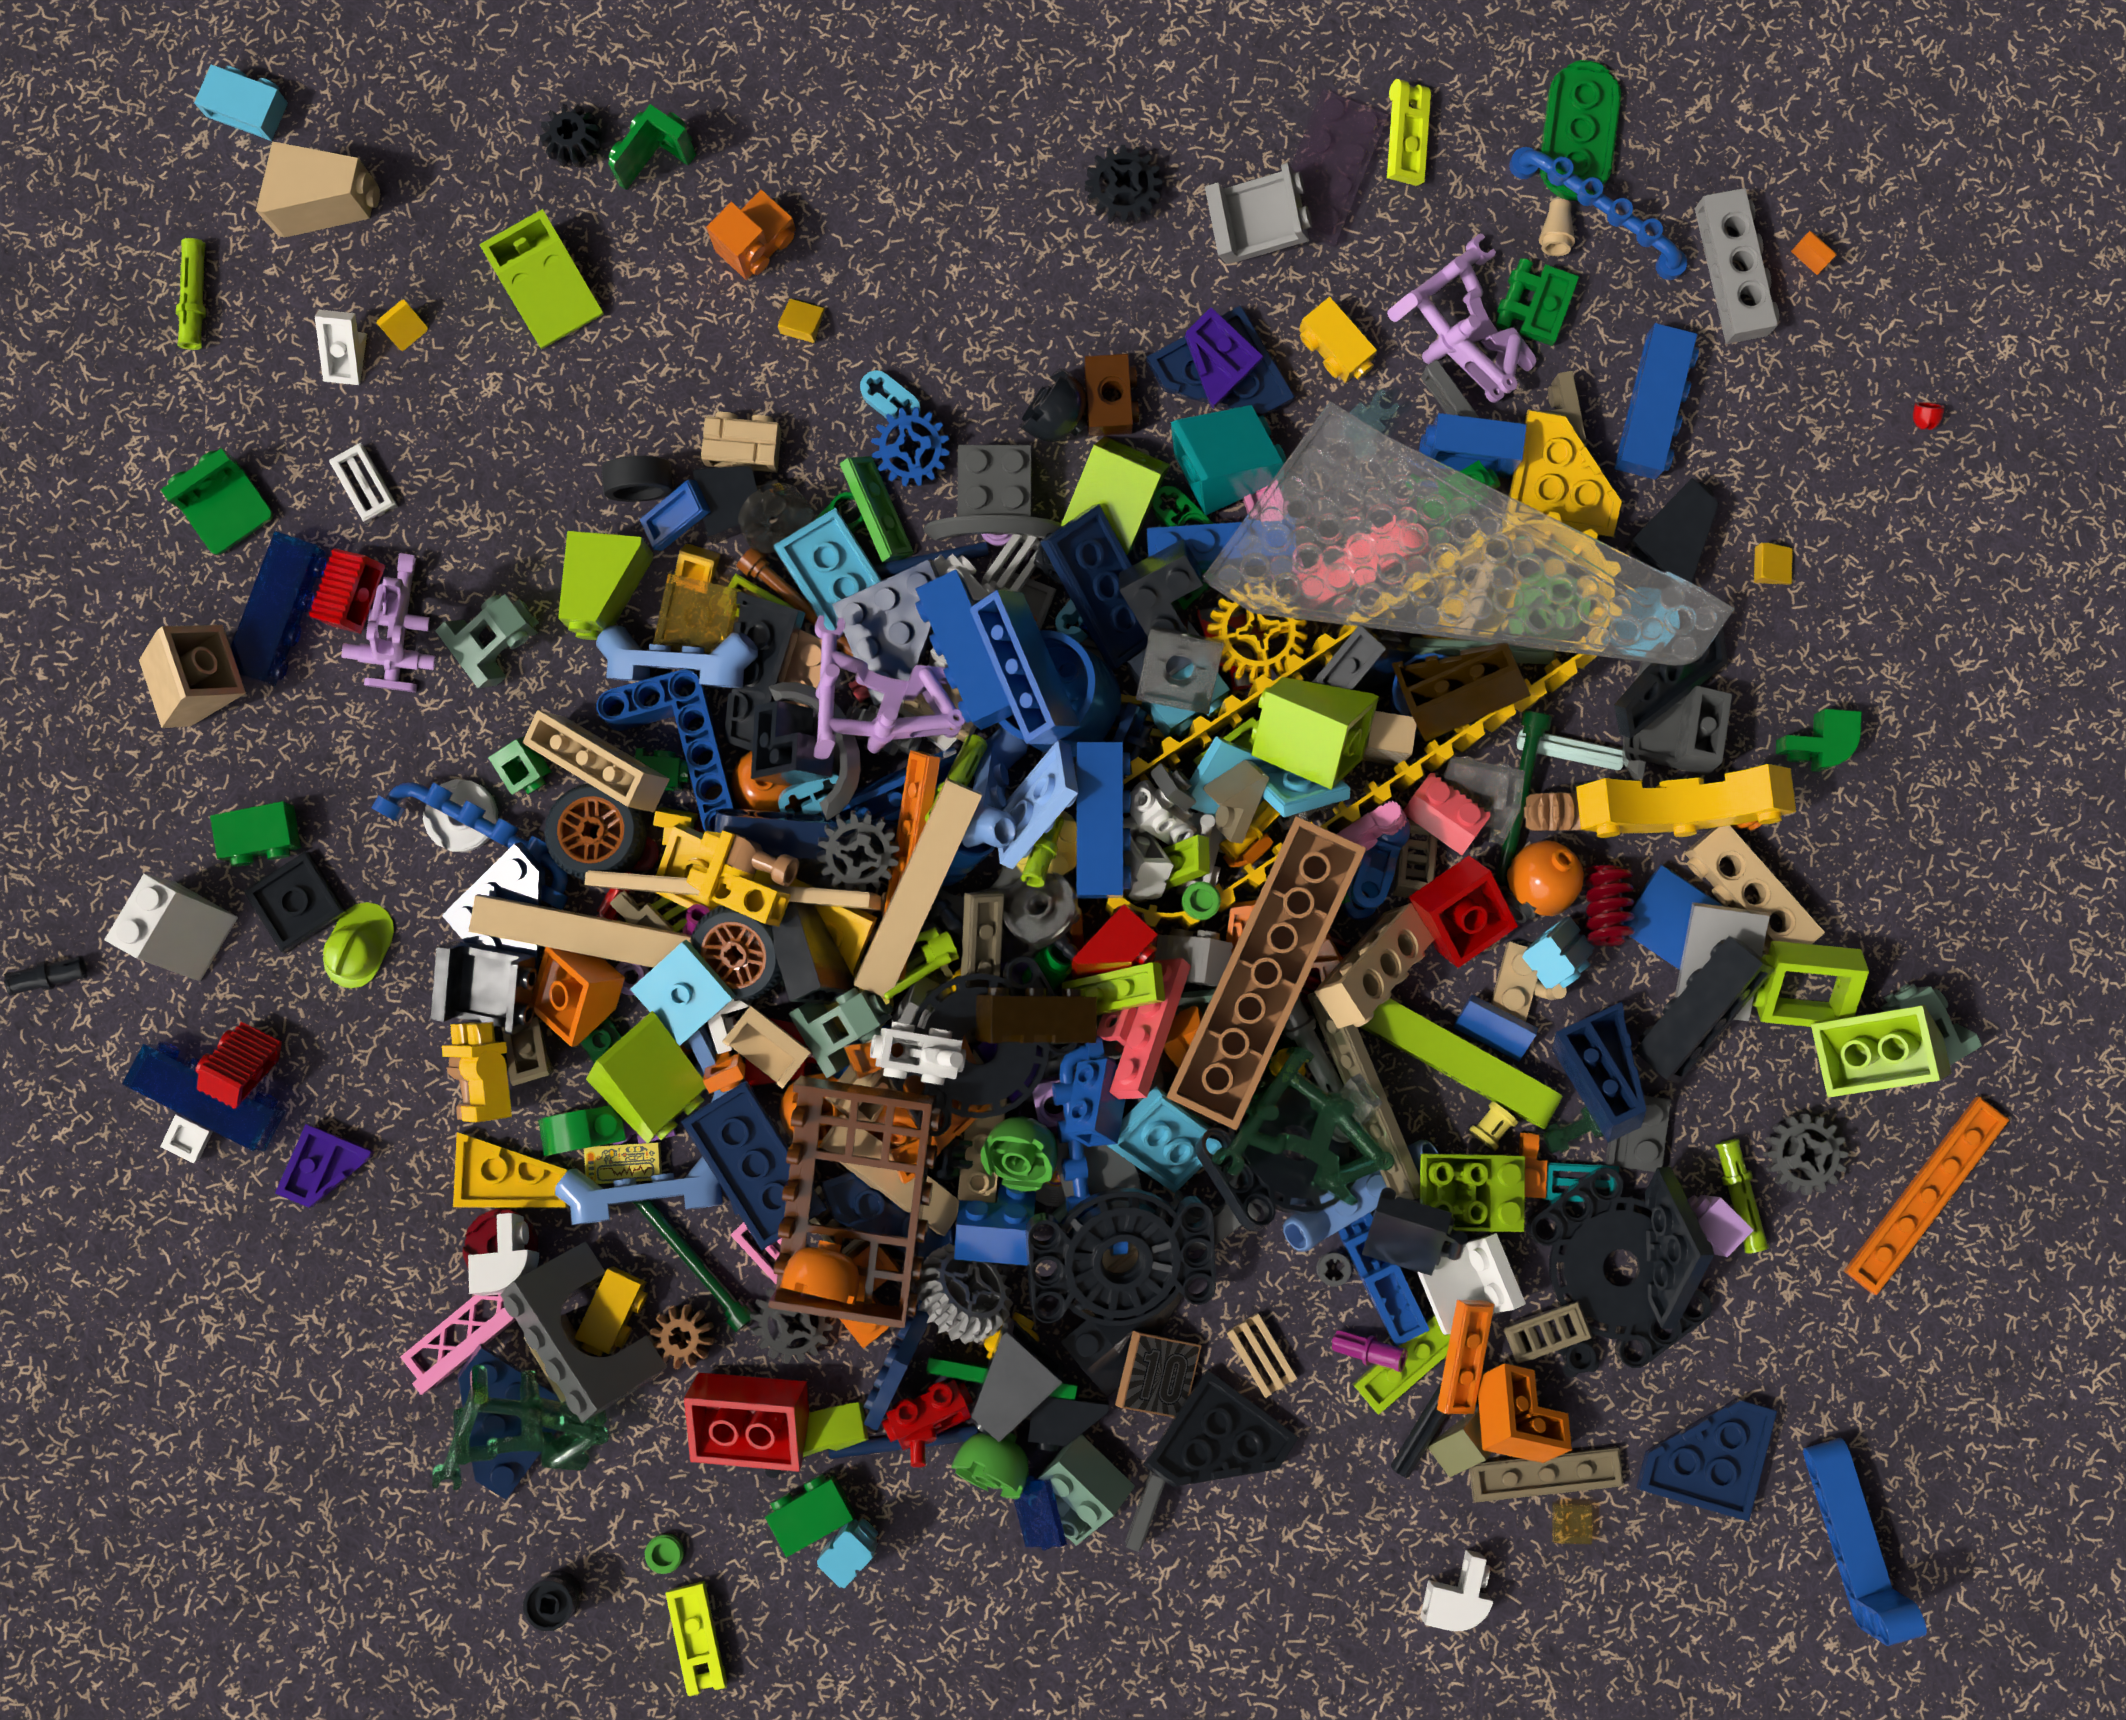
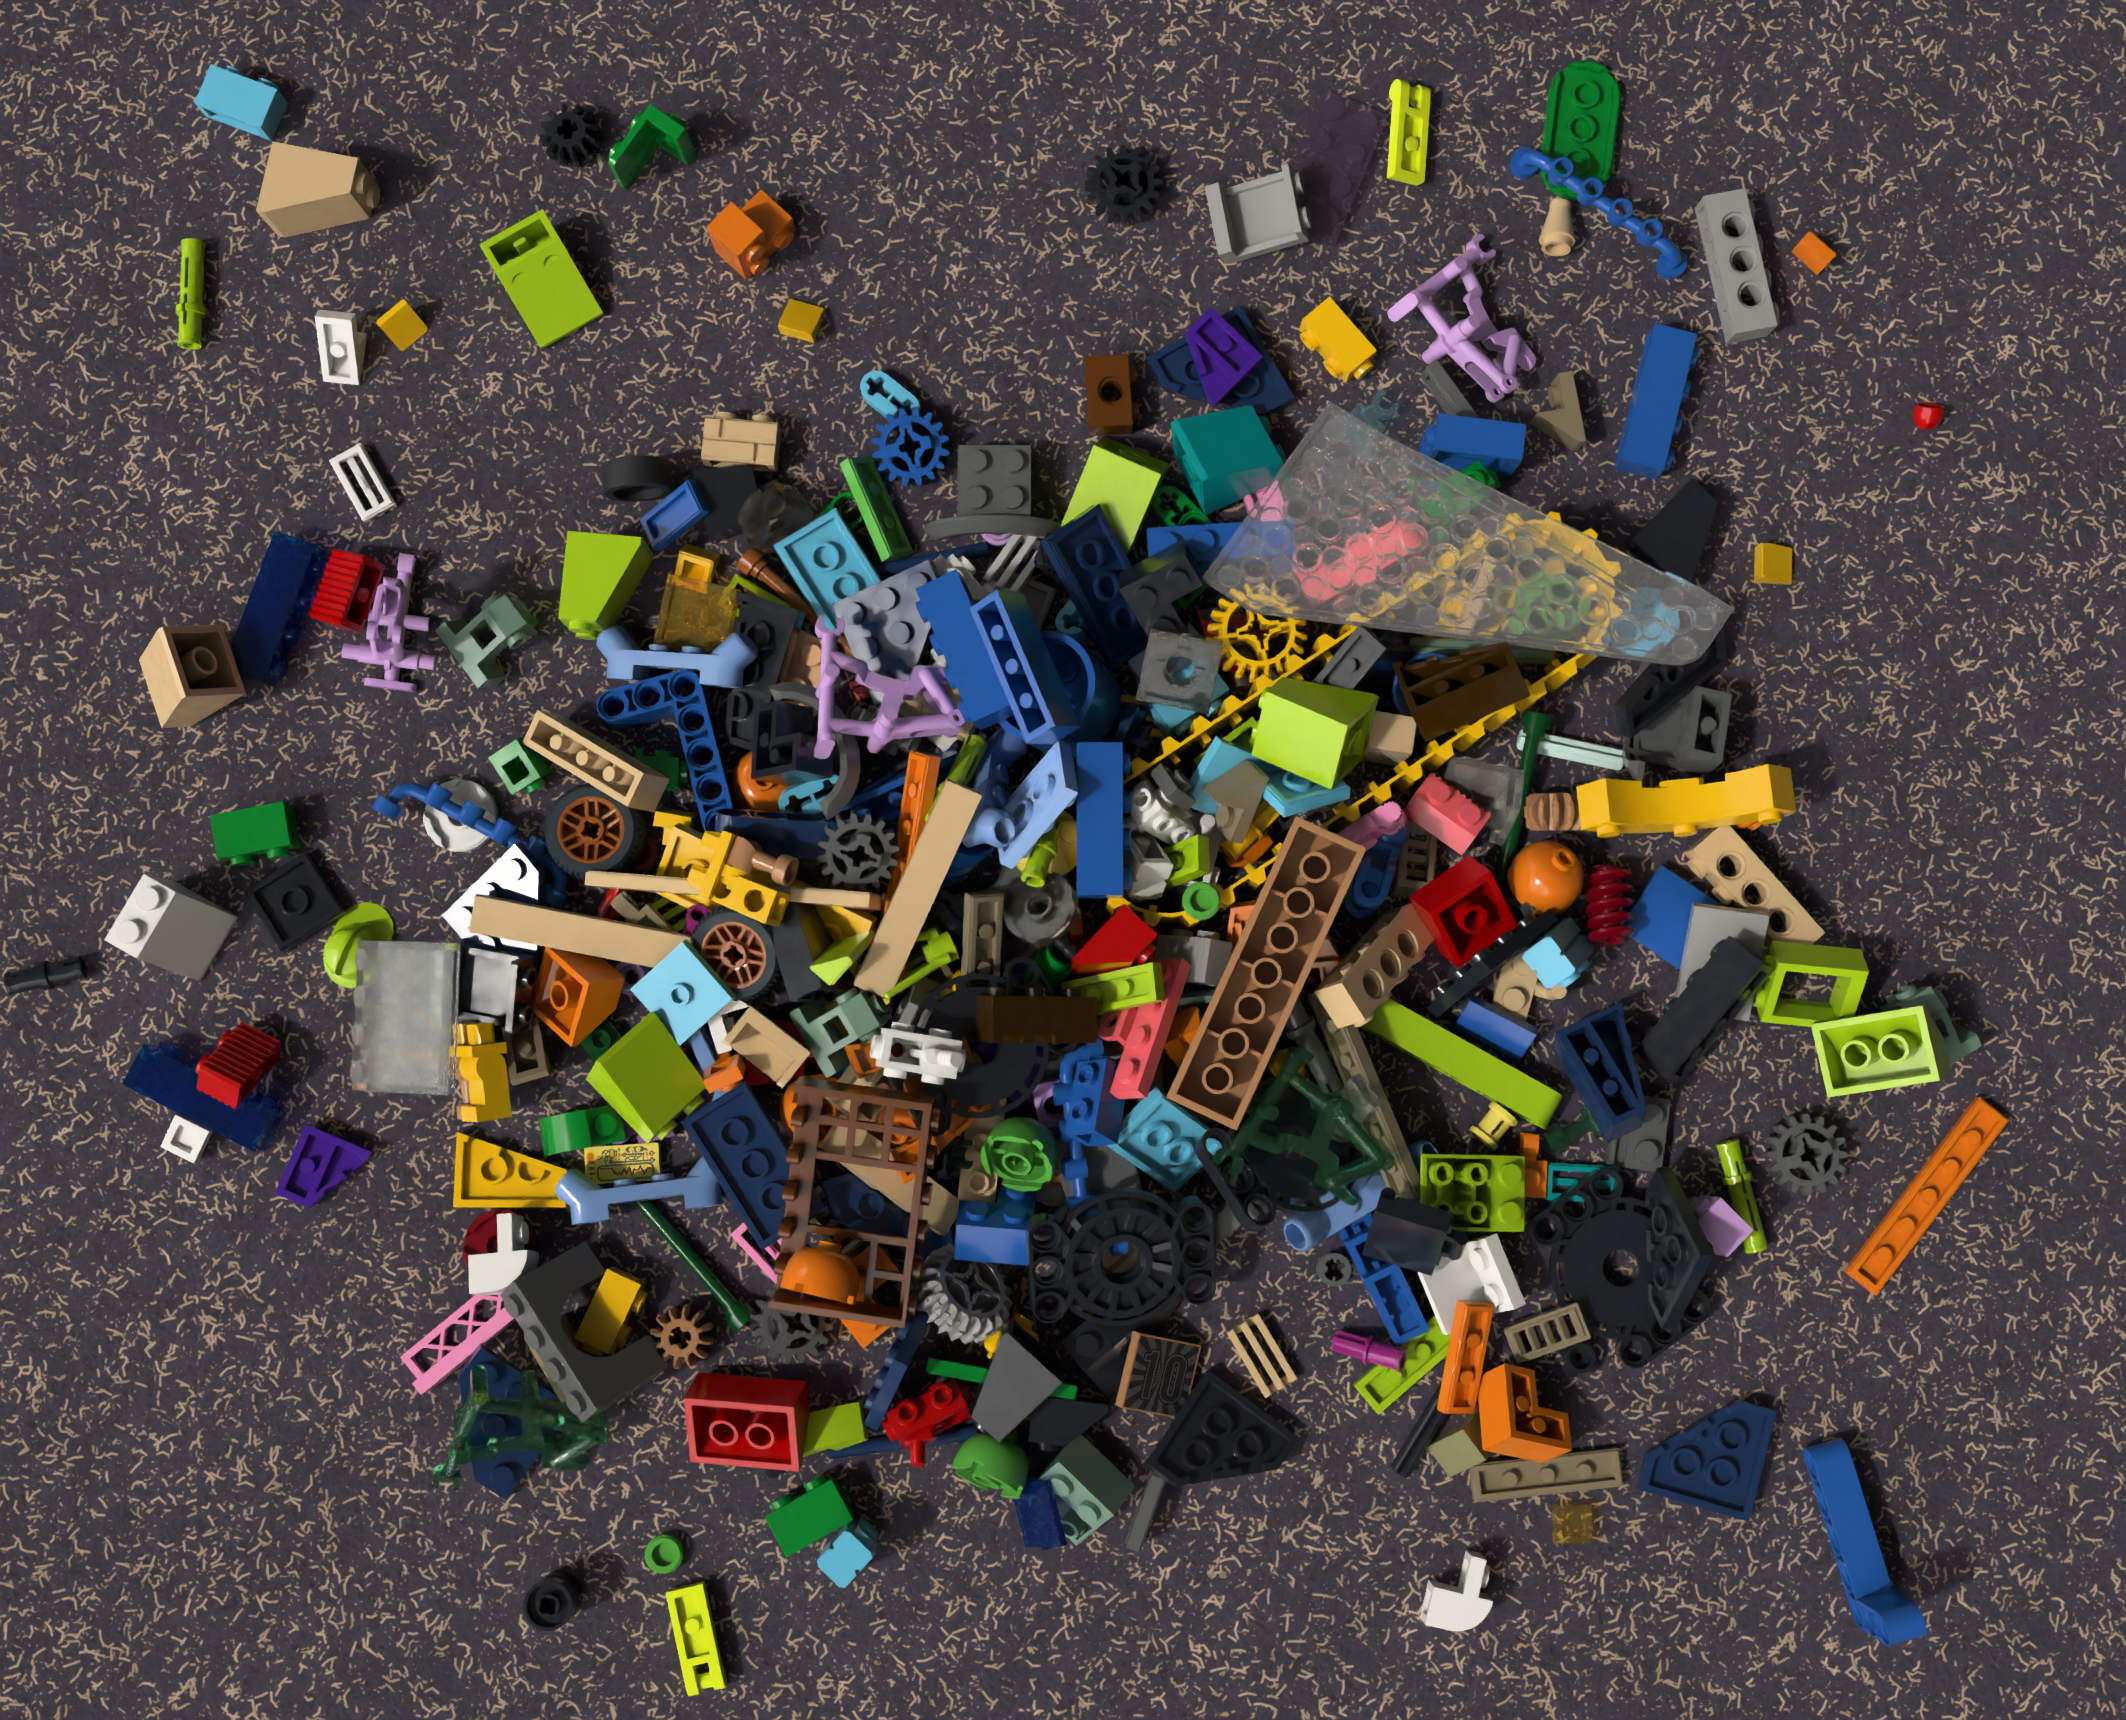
(218, 501): green bracket -> none
(406, 1017): none -> clear slope
(841, 956): none -> lime slope
(1056, 409): black cylinder -> none
(1489, 961): none -> black plate
(1548, 304): green plate -> none
(1563, 476): yellow plate -> none
(1833, 740): green brick -> none

